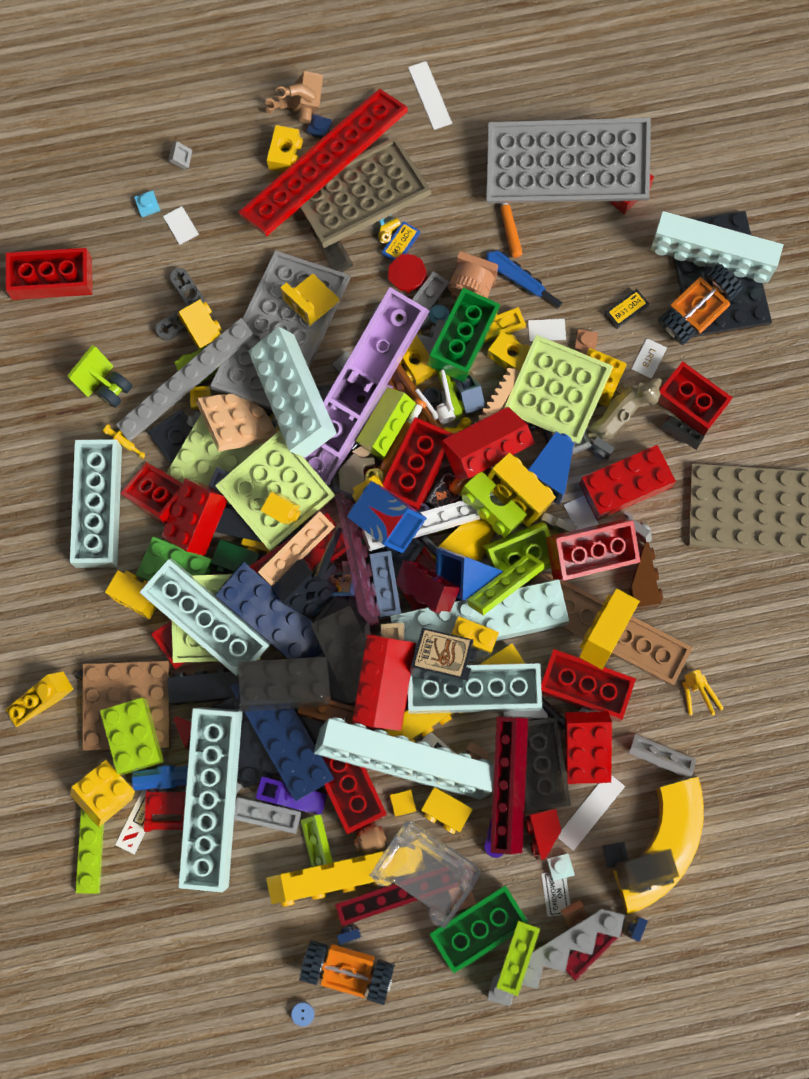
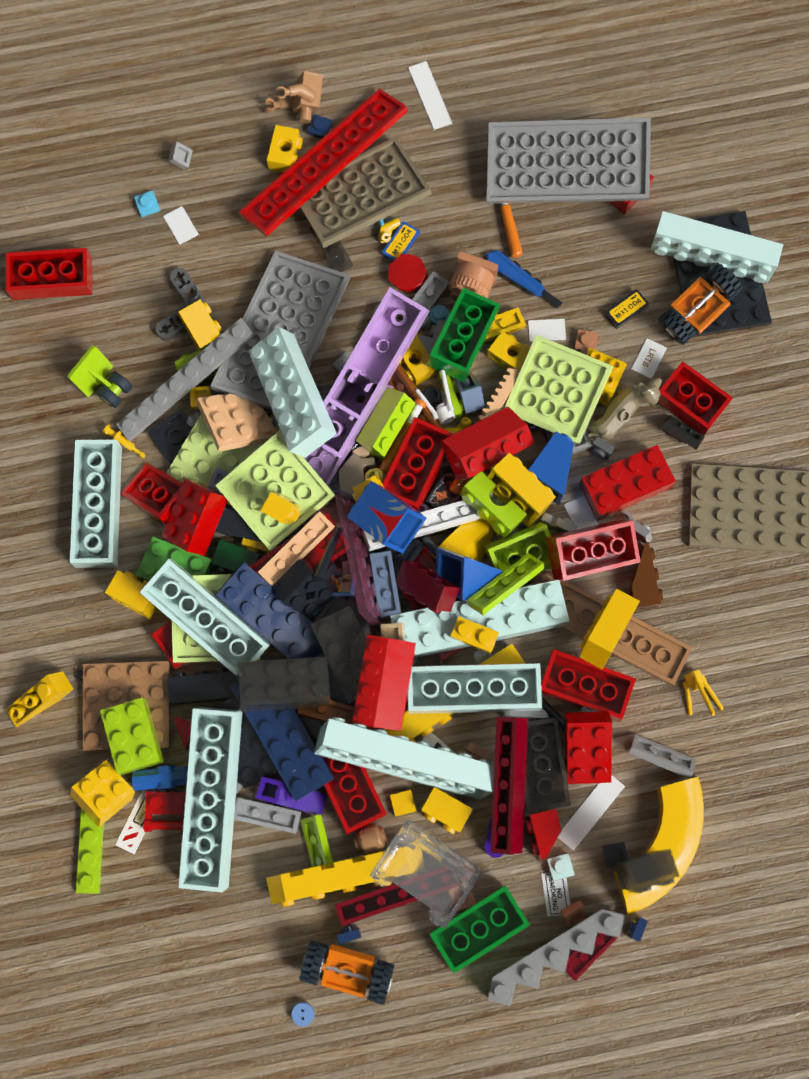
(309, 299): yellow bracket -> none
(443, 657): brick -> none
(518, 958): lime plate -> none

